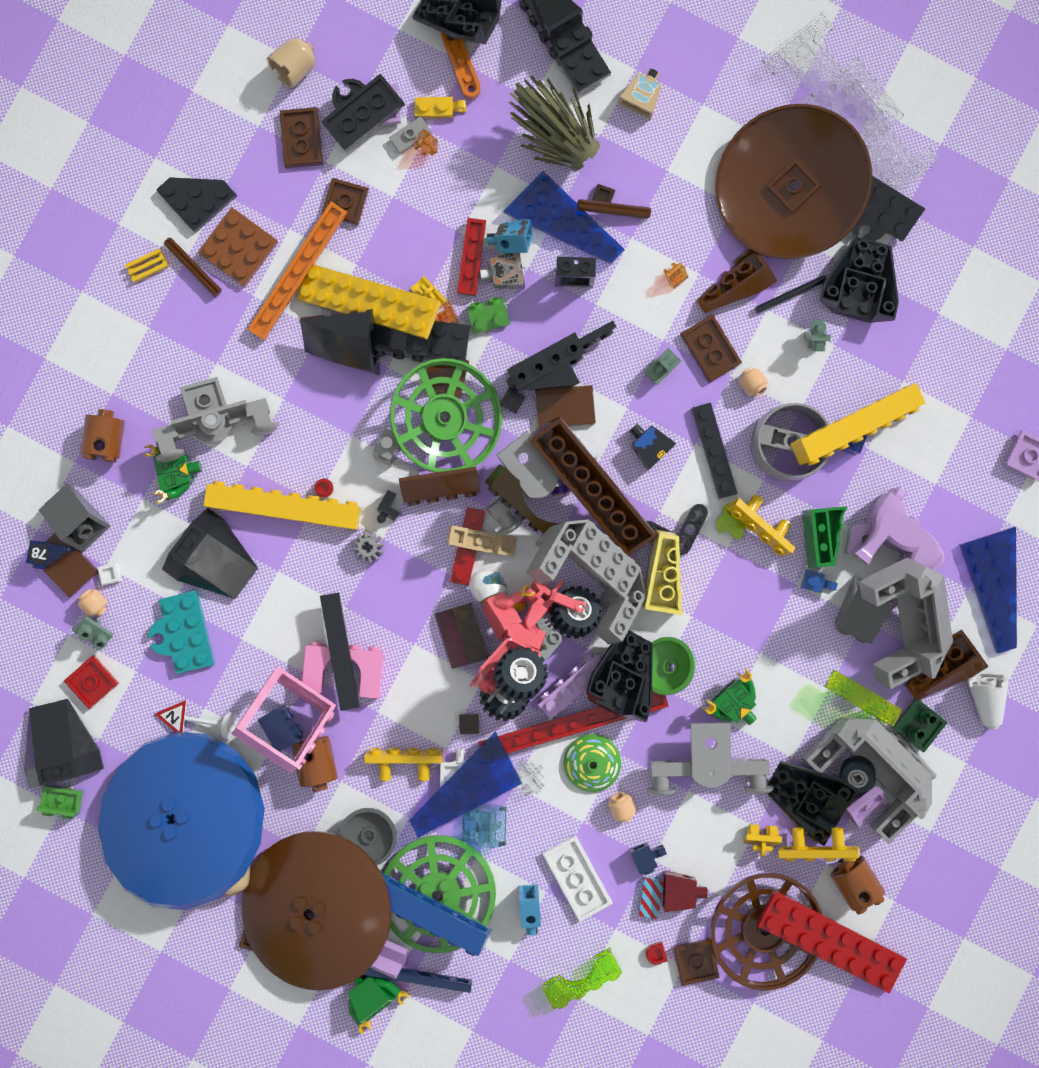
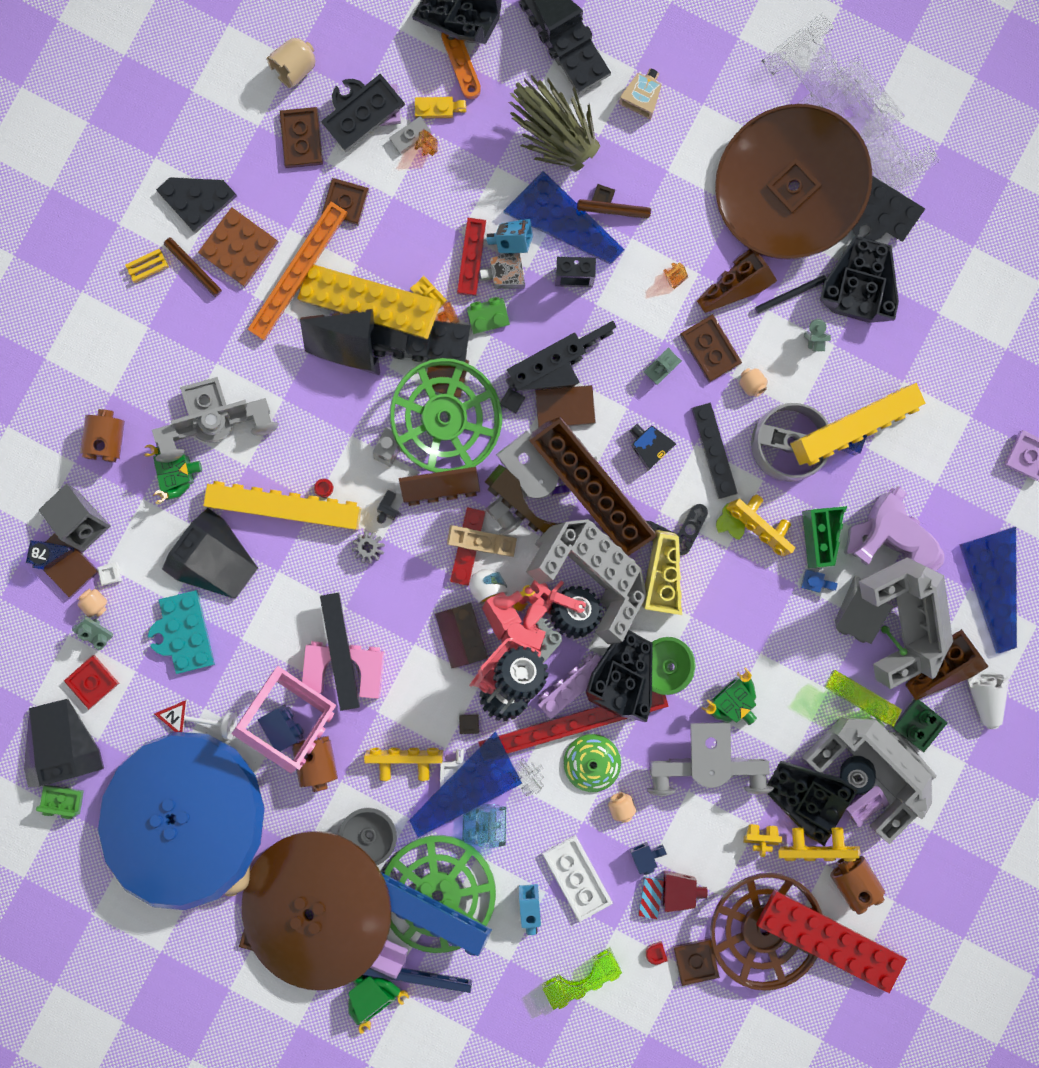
(885, 629): none -> bright green hinge

